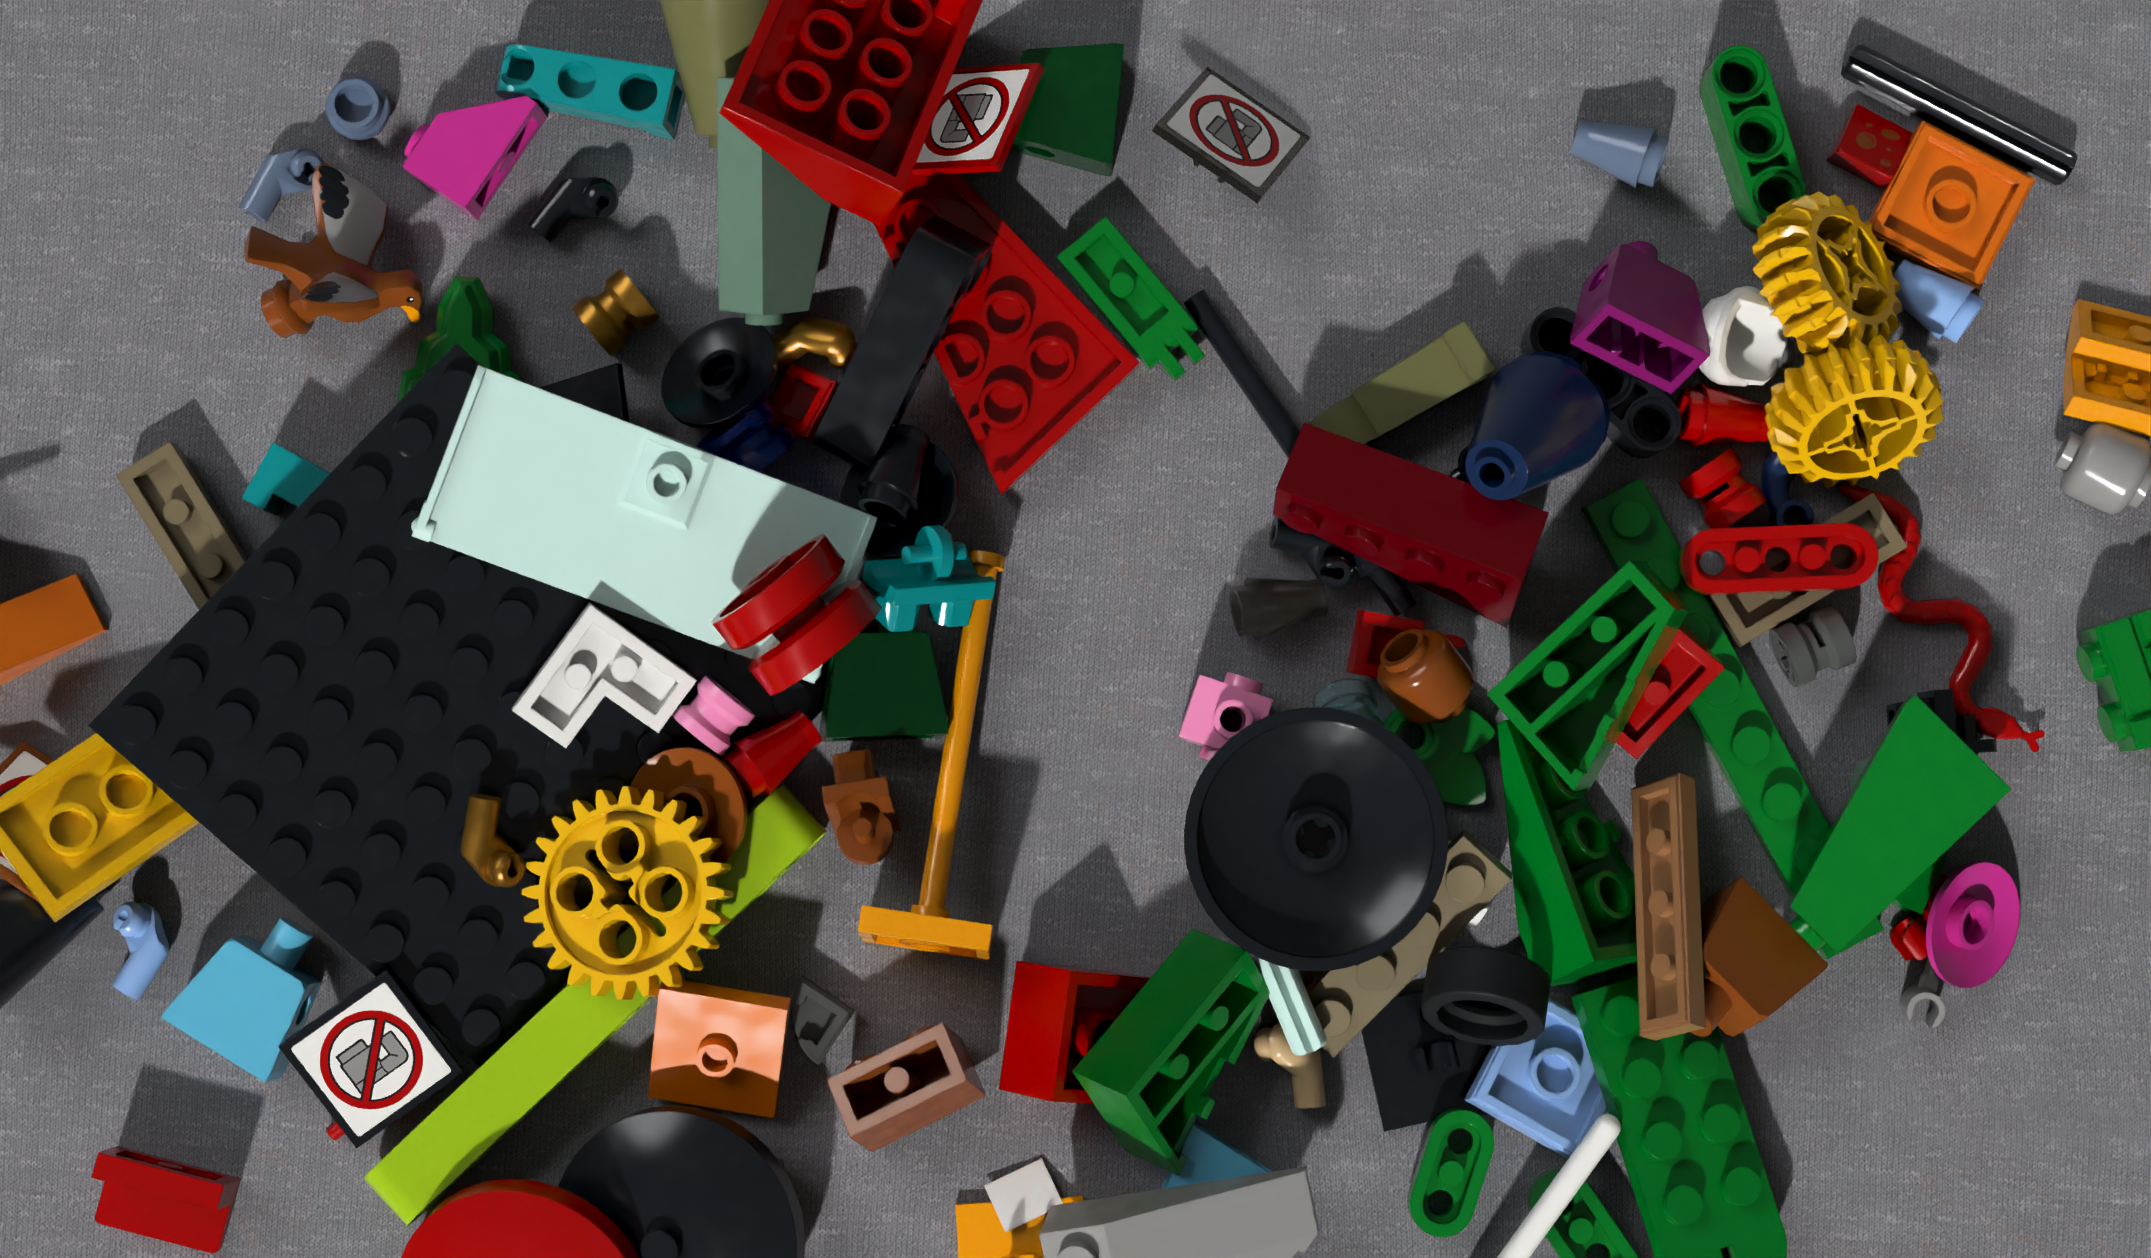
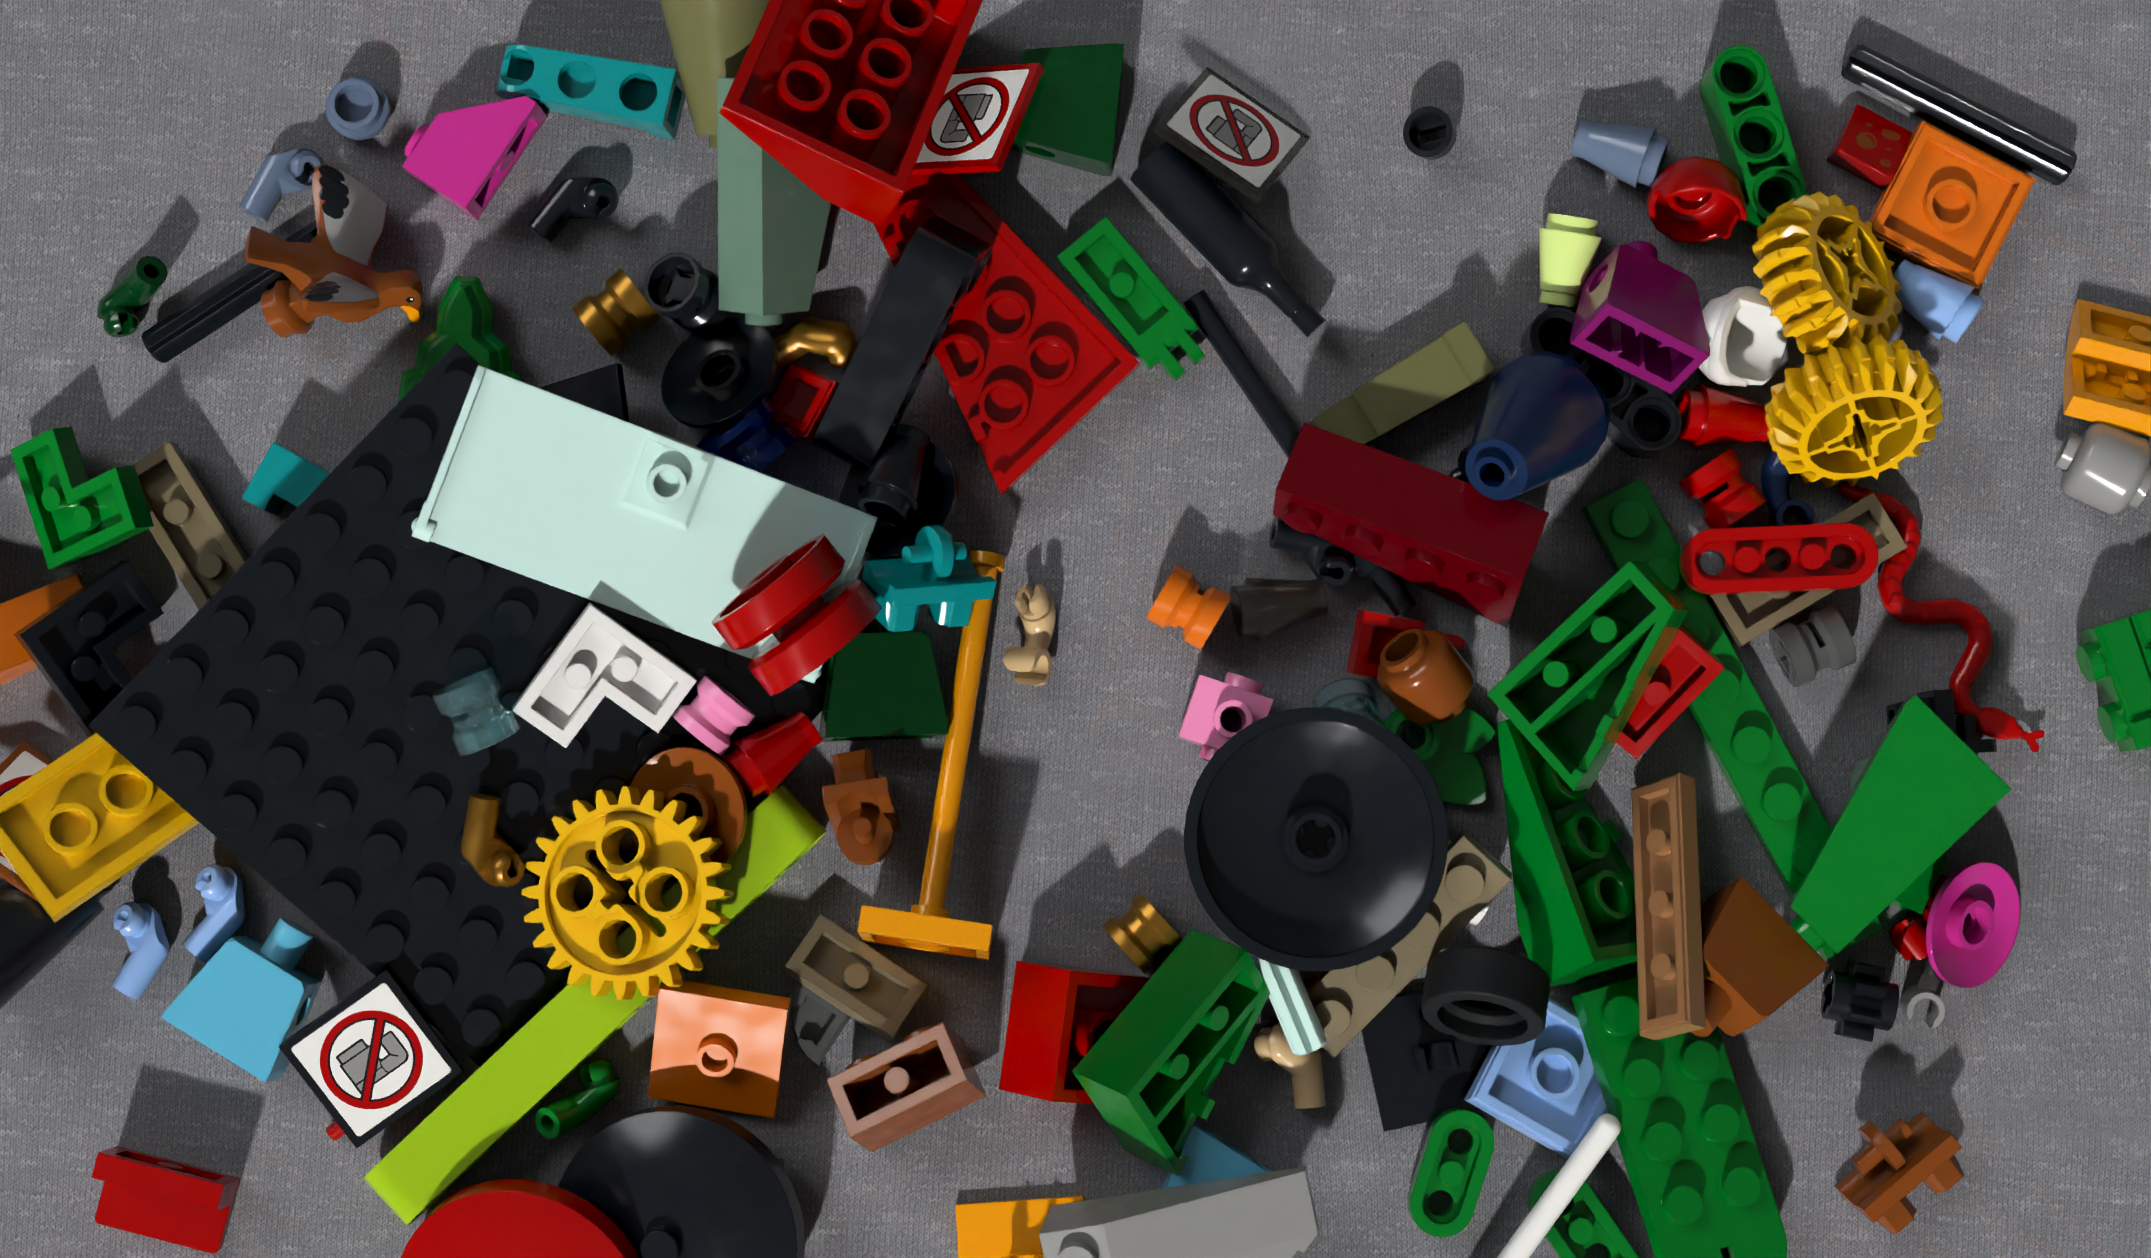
(69, 510): none -> green plate
(77, 639): none -> black plate
(130, 296): none -> dark green arm
(215, 306): none -> black axle
(224, 911): none -> light blue arm
(476, 712): none -> clear light blue wheel
(577, 1108): none -> green arm
(684, 292): none -> black wheel
(854, 978): none -> dark tan plate
(1023, 1195): white sticker -> none
(1039, 618): none -> tan arm
(1142, 933): none -> pearl gold wheel
(1187, 606): none -> orange wheel
(1221, 230): none -> black piece
(1426, 121): none -> black hinge
(1566, 258): none -> yellowish green cone
(1696, 200): none -> red hair
(1860, 1000): none -> black gear
(1896, 1165): none -> dark orange hips

